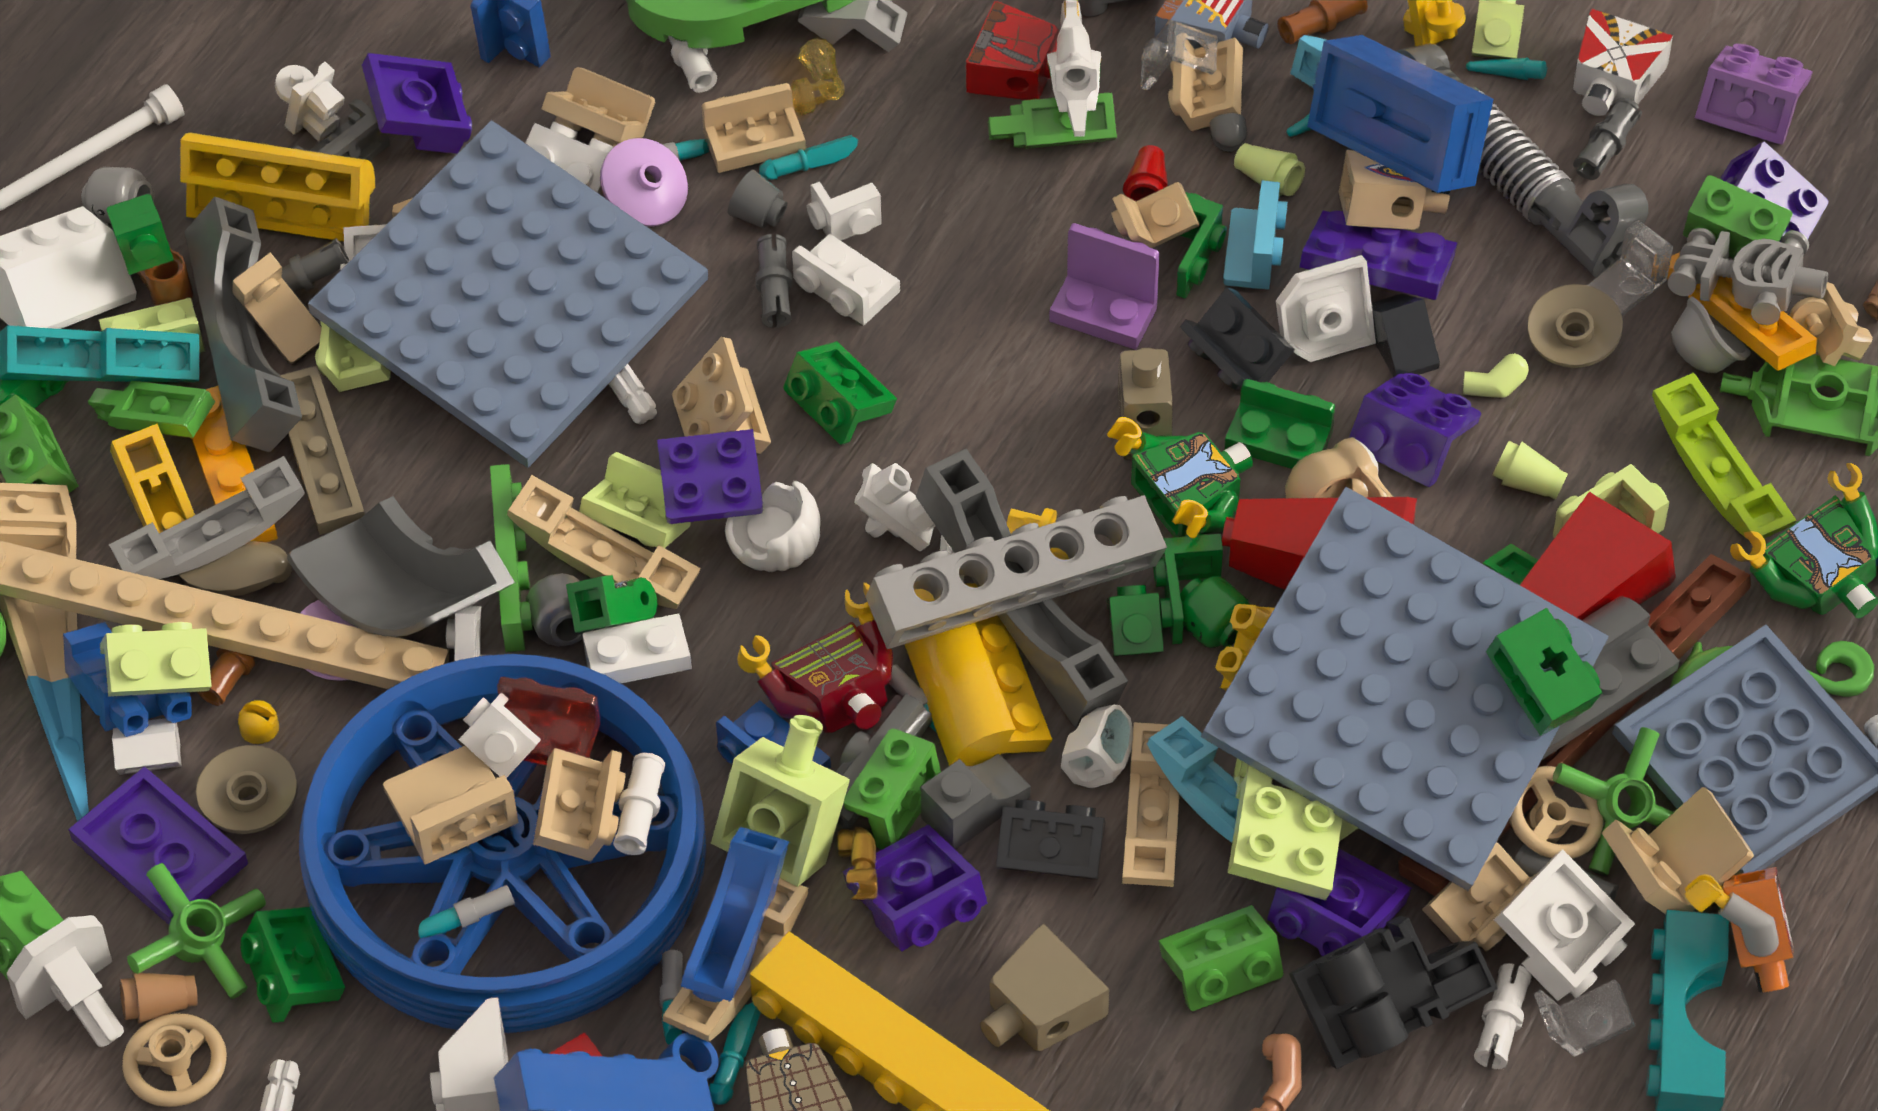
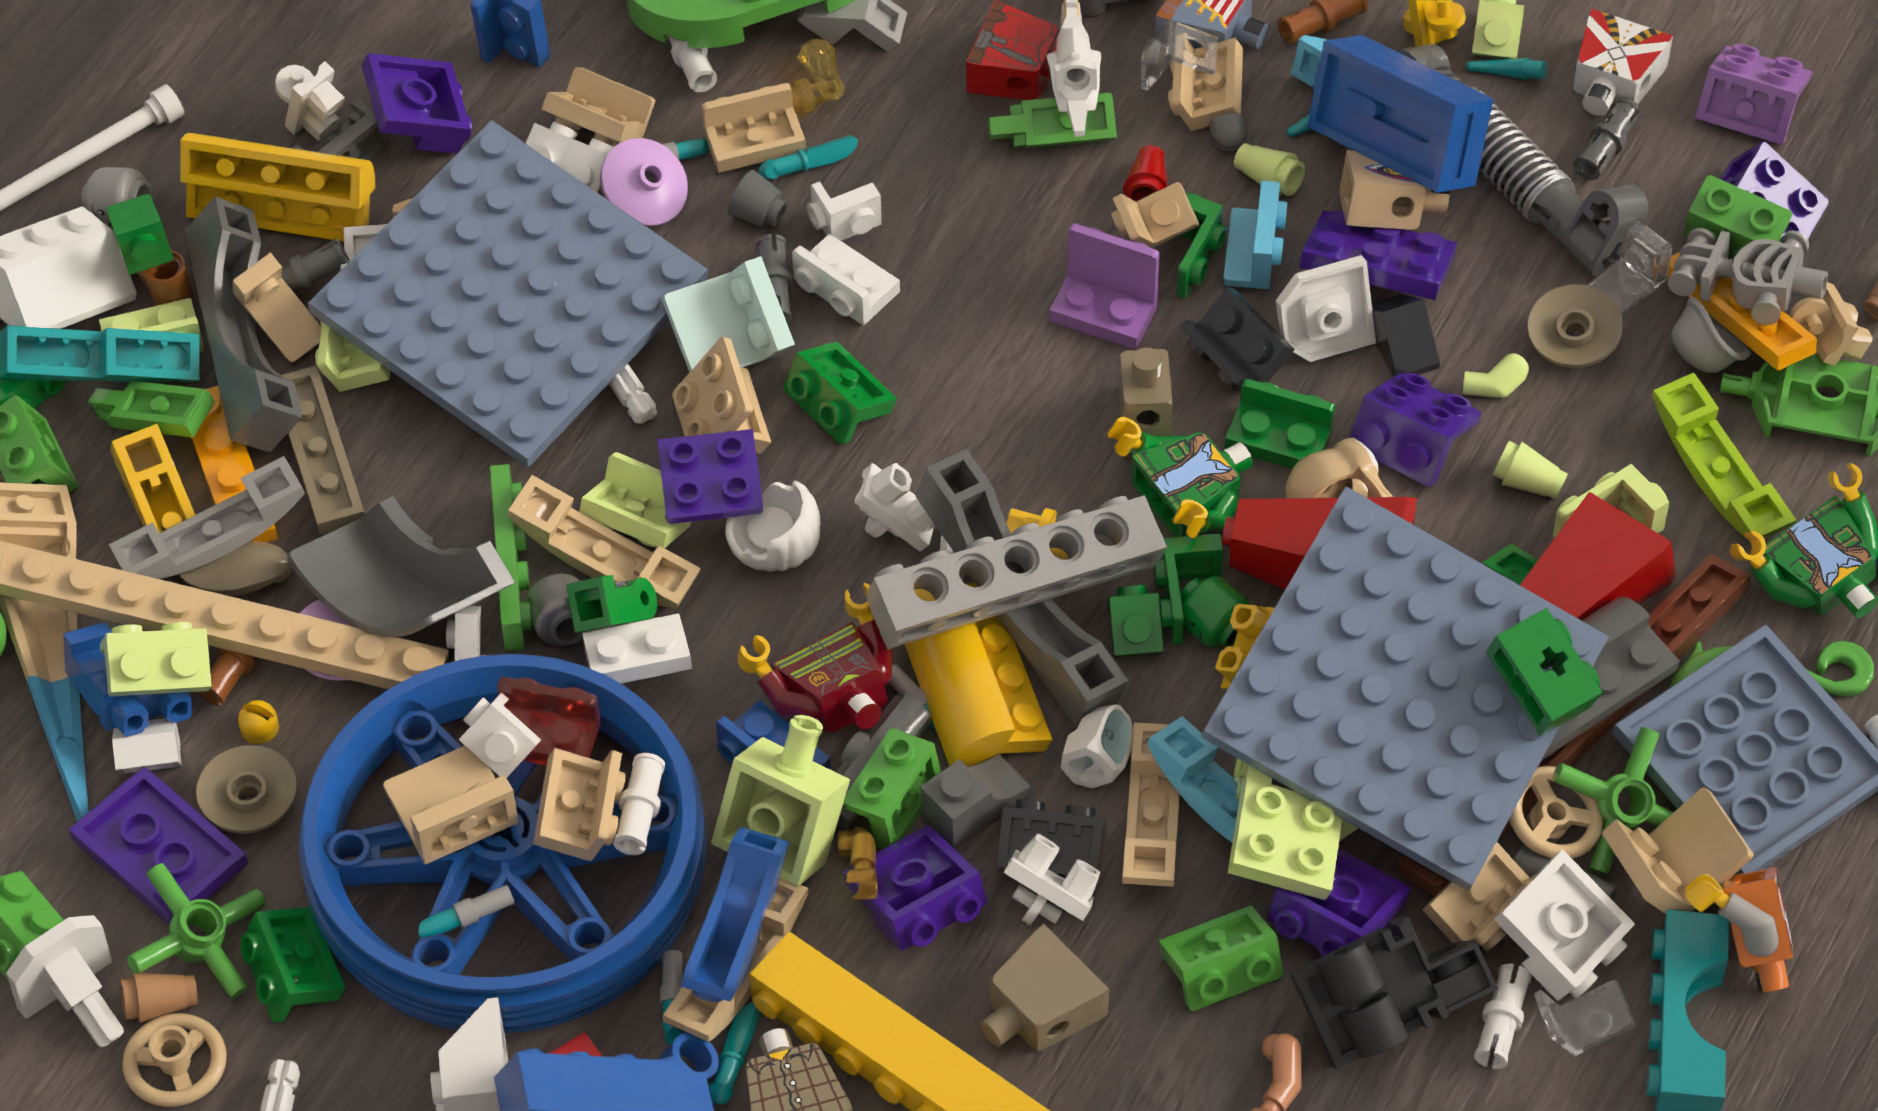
(733, 307): none -> light aqua bracket
(1032, 870): none -> white hips

